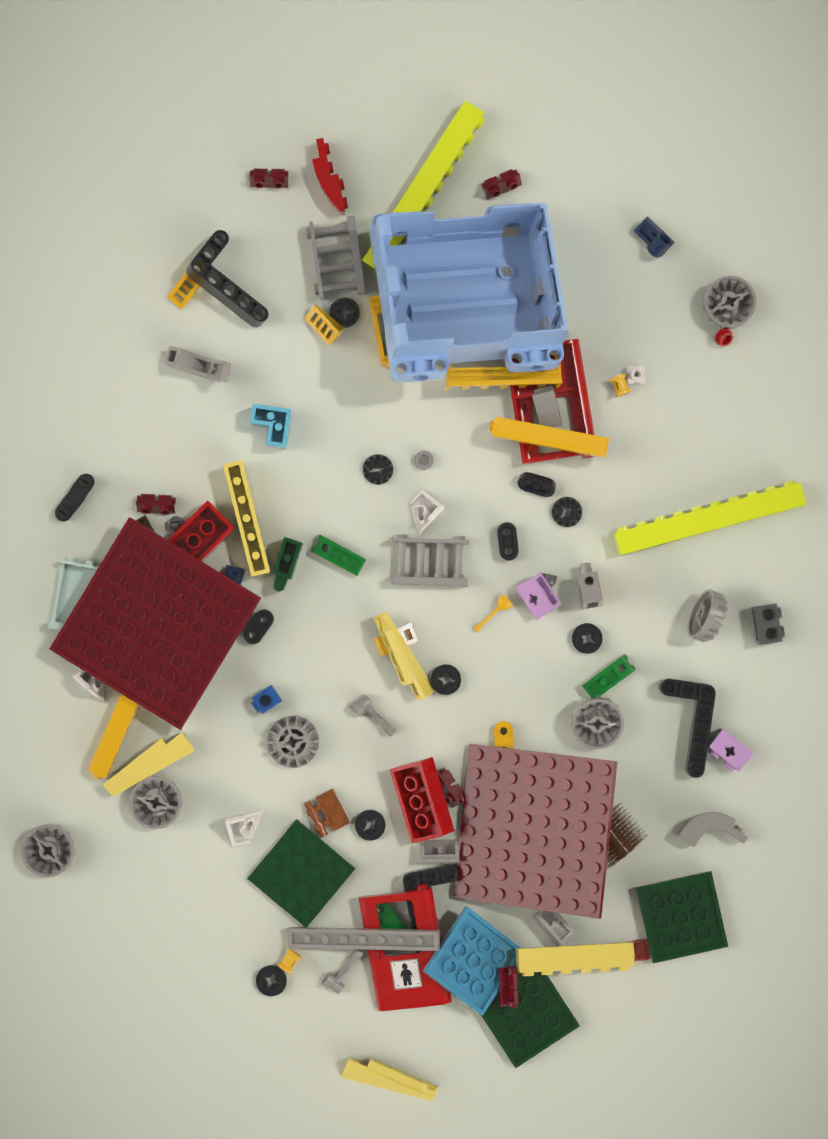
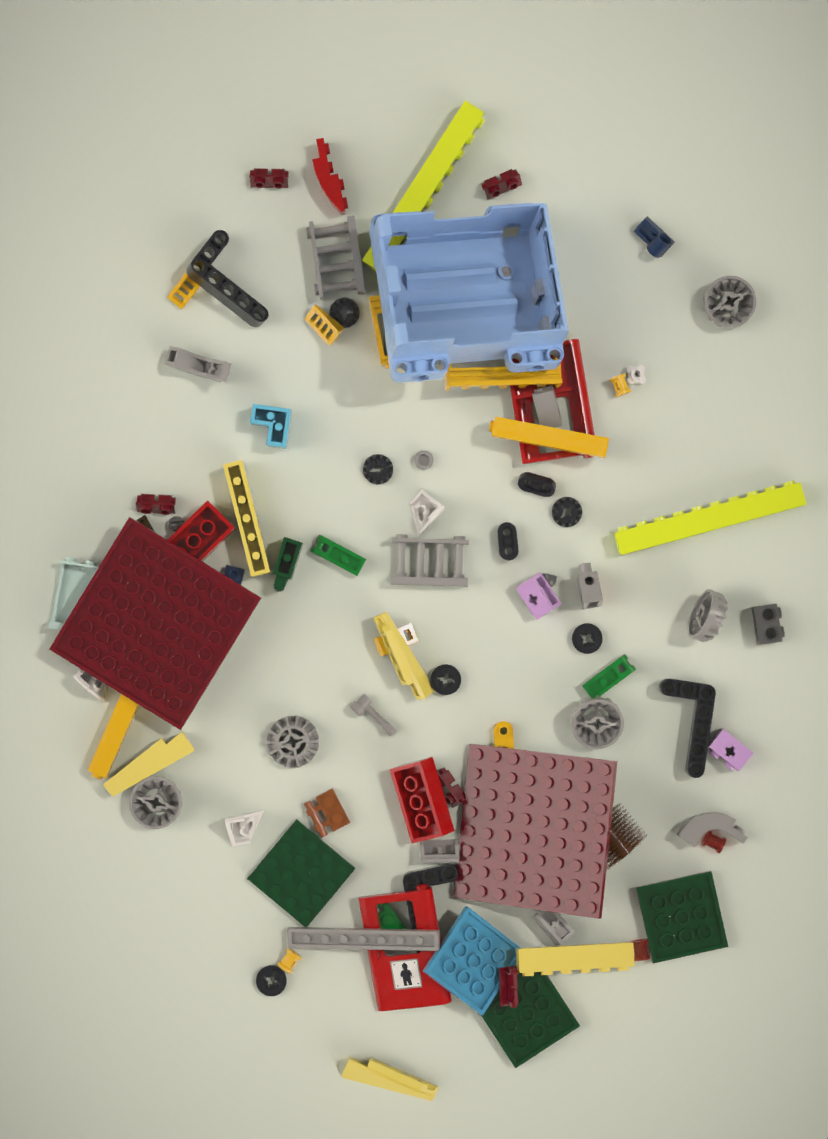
(36, 838): light grey gear -> none
(74, 497): black piece -> none
(258, 626): black plate -> none
(272, 693): blue brick -> none
(335, 982): light grey brick -> none
(379, 825): black gear -> none
(503, 603): yellow hinge -> none
(713, 842): none -> clear red bush
(723, 337): red plate -> none

